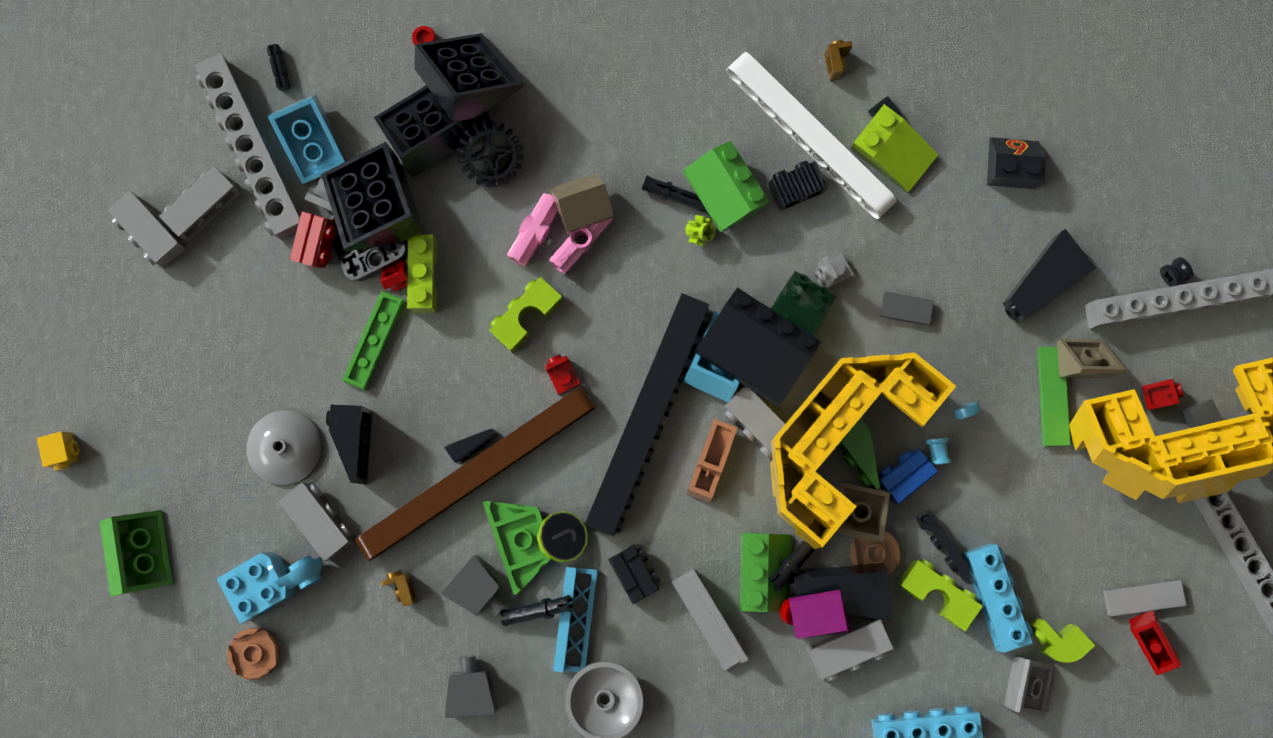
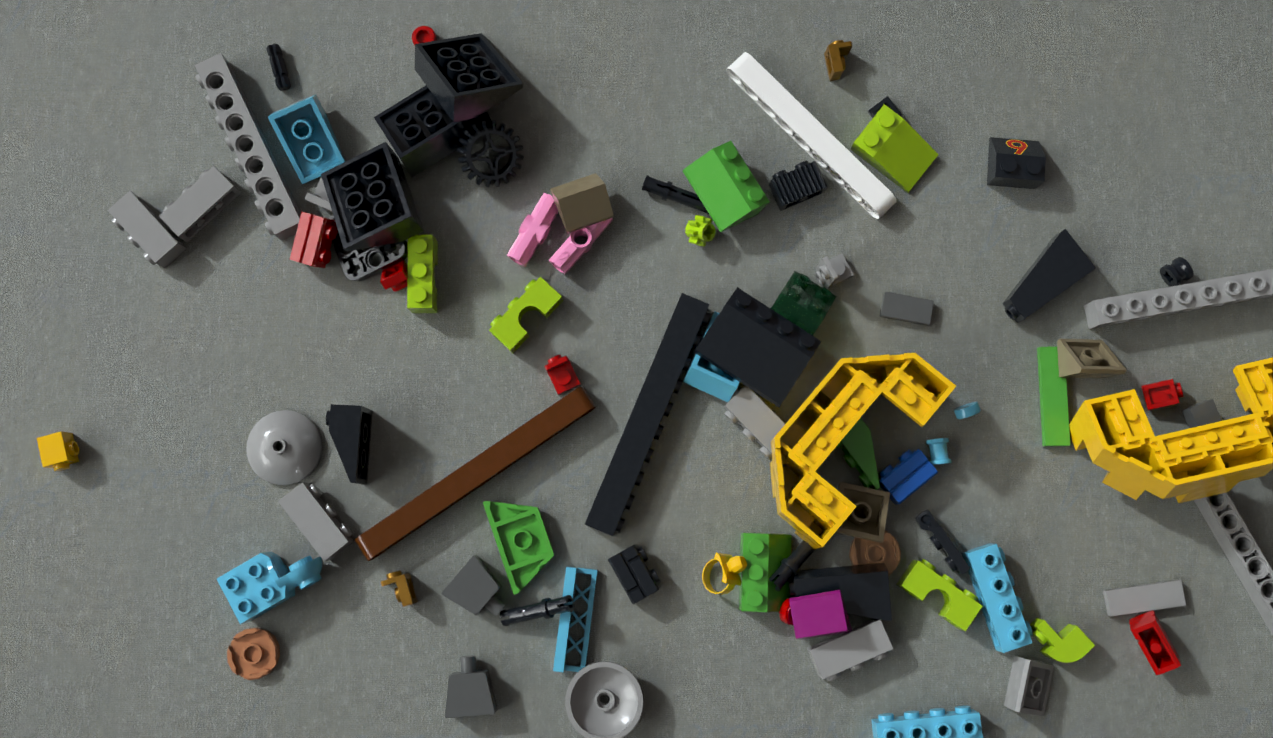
(135, 552): bright green slope -> none
(373, 340): bright green tile -> none
(465, 448): black slope -> none
(562, 536): black tile -> none
(709, 619): light grey fence -> none
(712, 460): nougat slope -> none
(731, 568): none -> yellow piece

